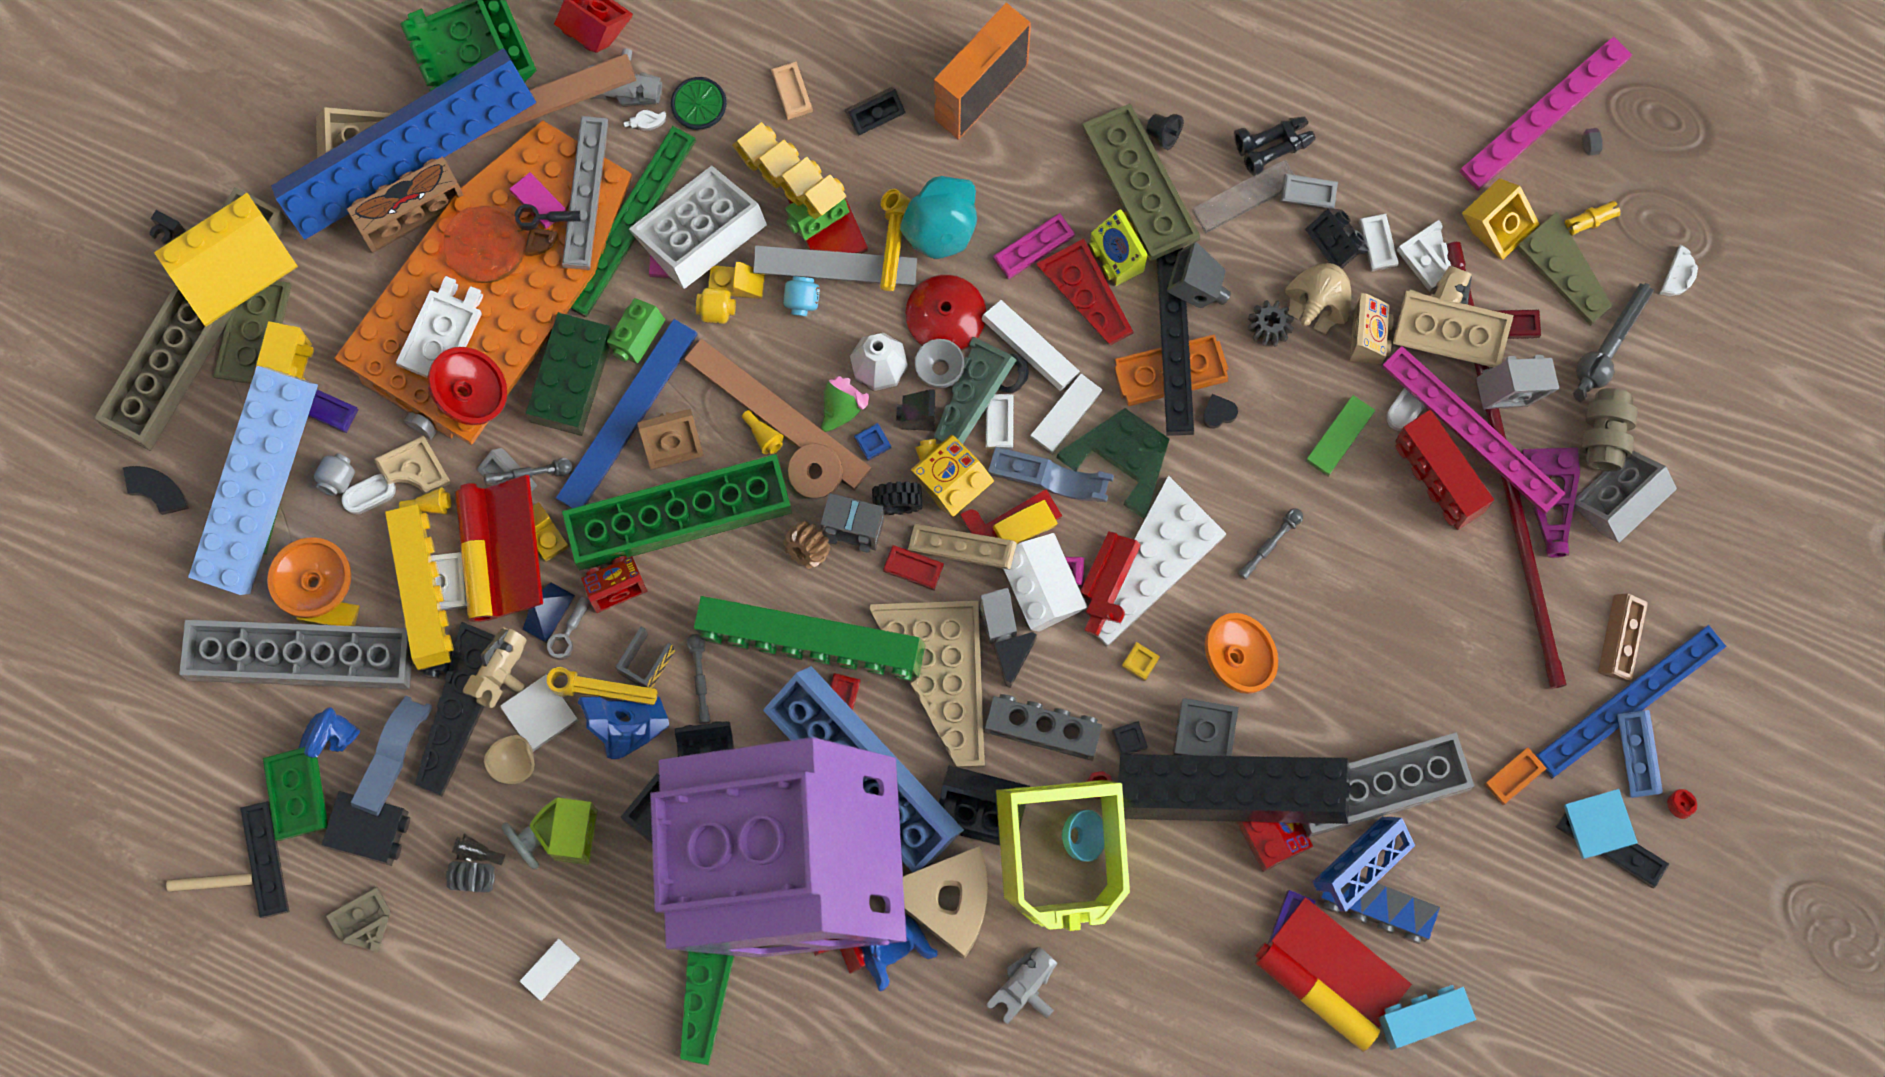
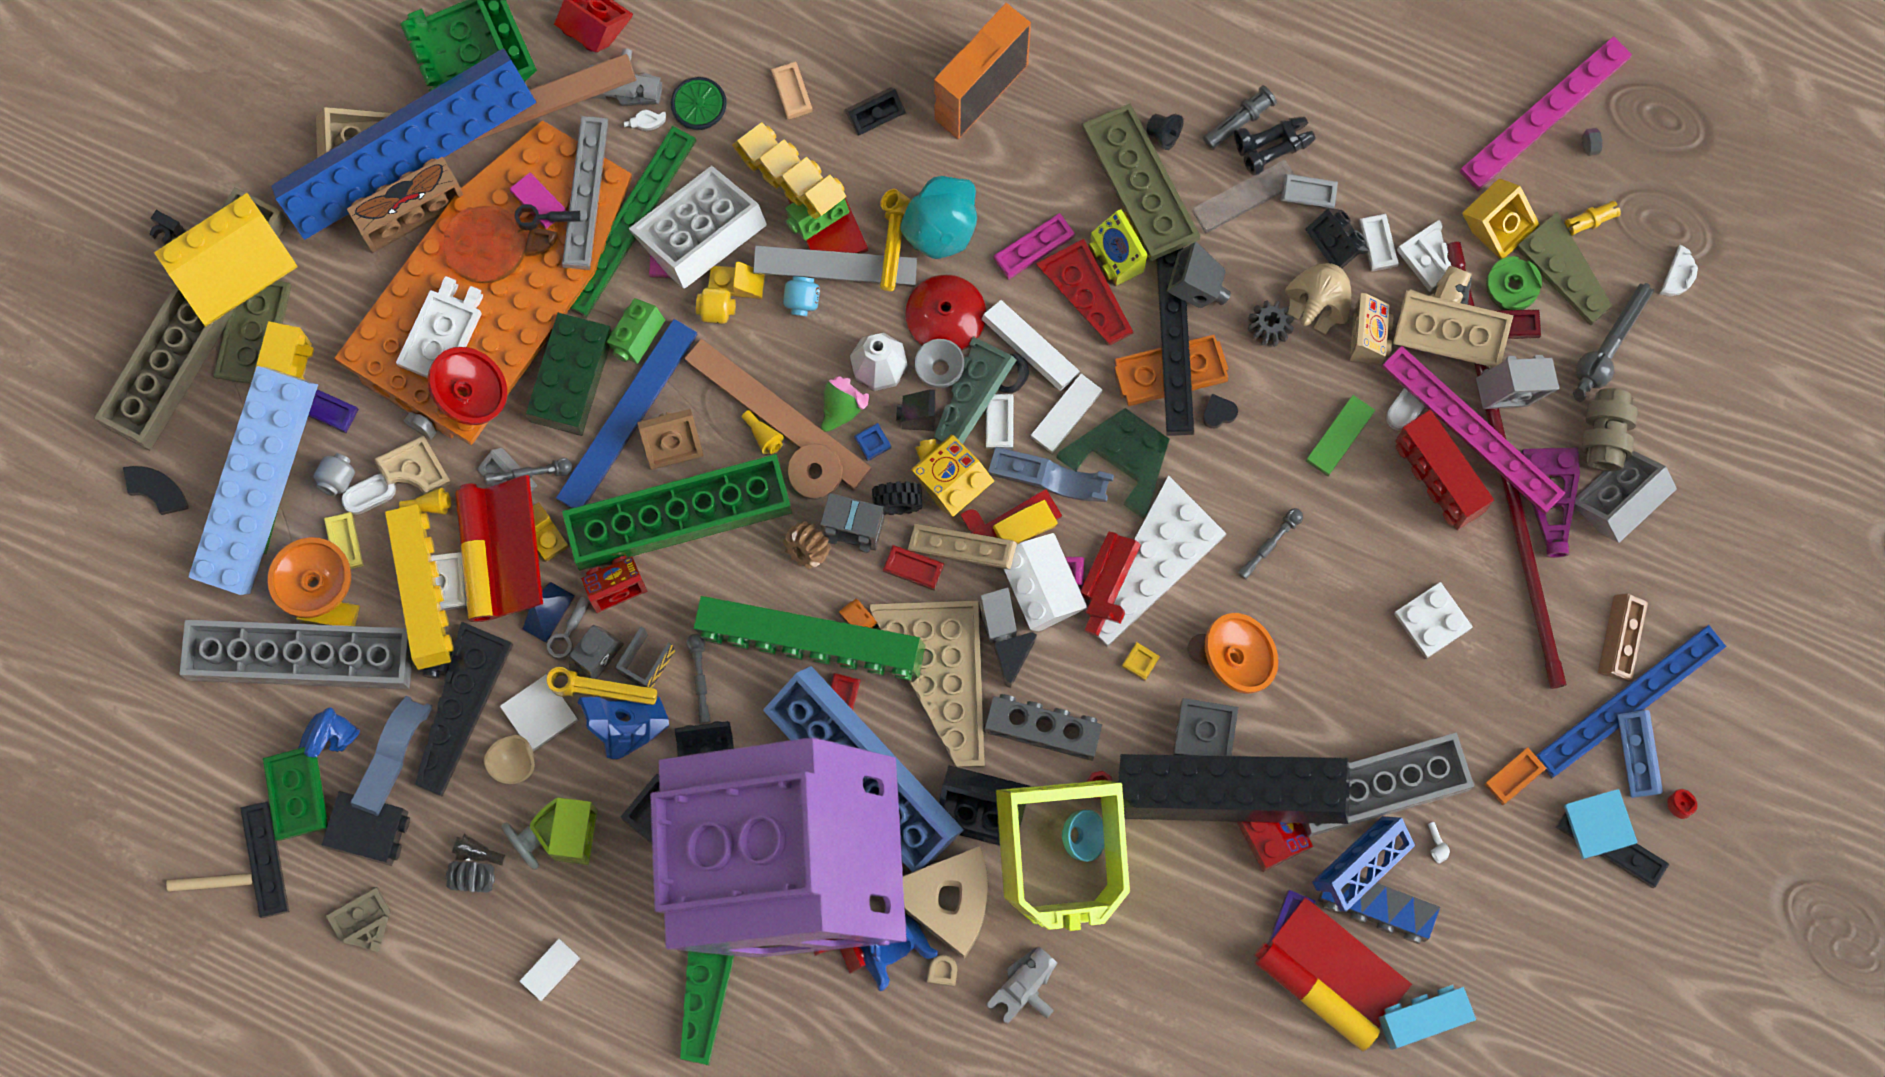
(343, 533): none -> light yellow tile
(496, 668): tan piece -> none
(594, 652): none -> dark grey torso
(857, 614): none -> orange piece
(942, 971): none -> tan tile
(1129, 738): black tile -> none
(1196, 649): none -> reddish brown tile
(1248, 111): none -> dark grey pin
(1433, 620): none -> white plate
(1442, 851): none -> white hand
(1520, 270): none -> bright green plate

